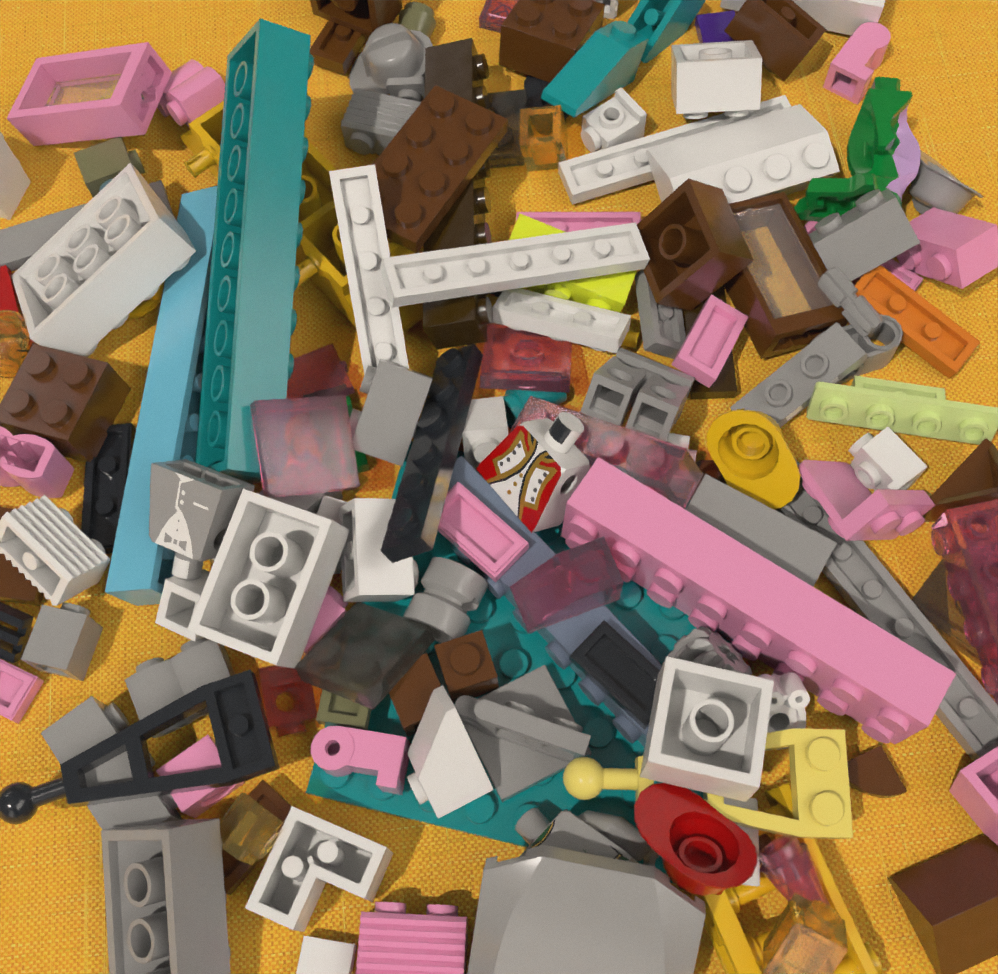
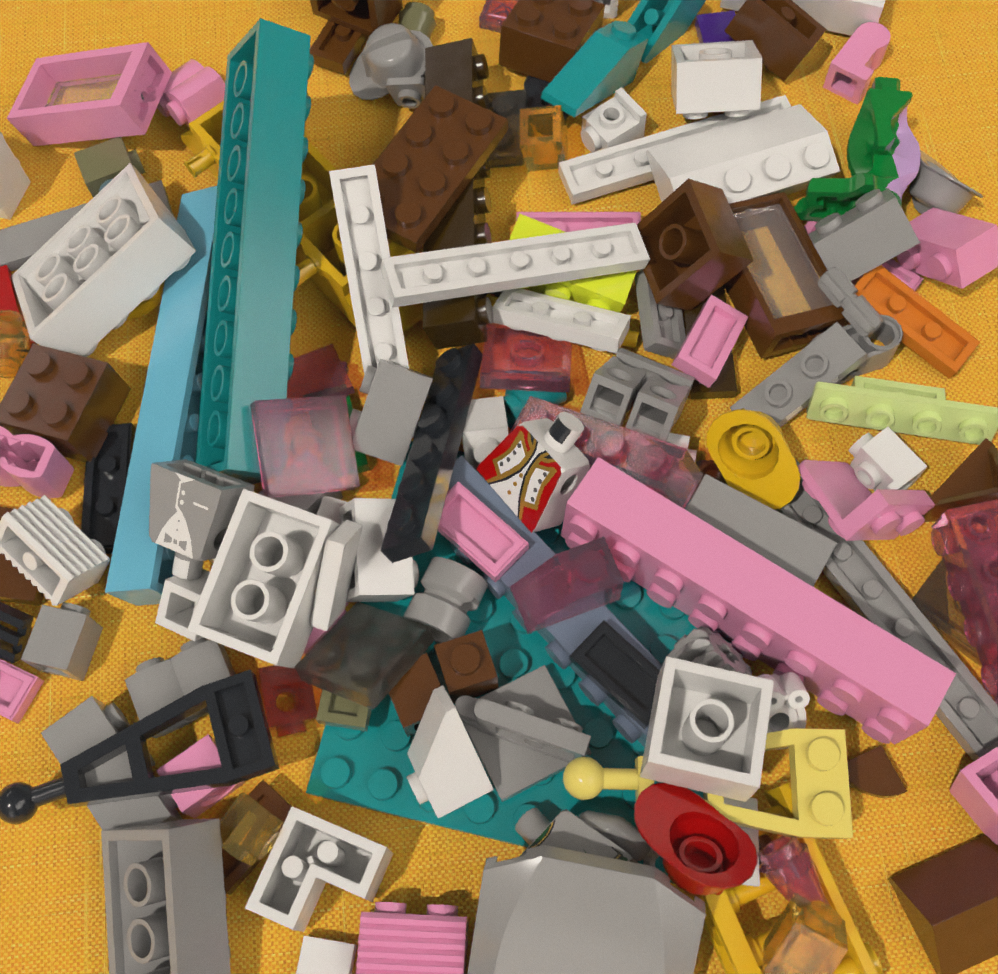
(335, 575): none -> white tile
(350, 750): bright pink leg -> none
(374, 120): light grey brick -> none

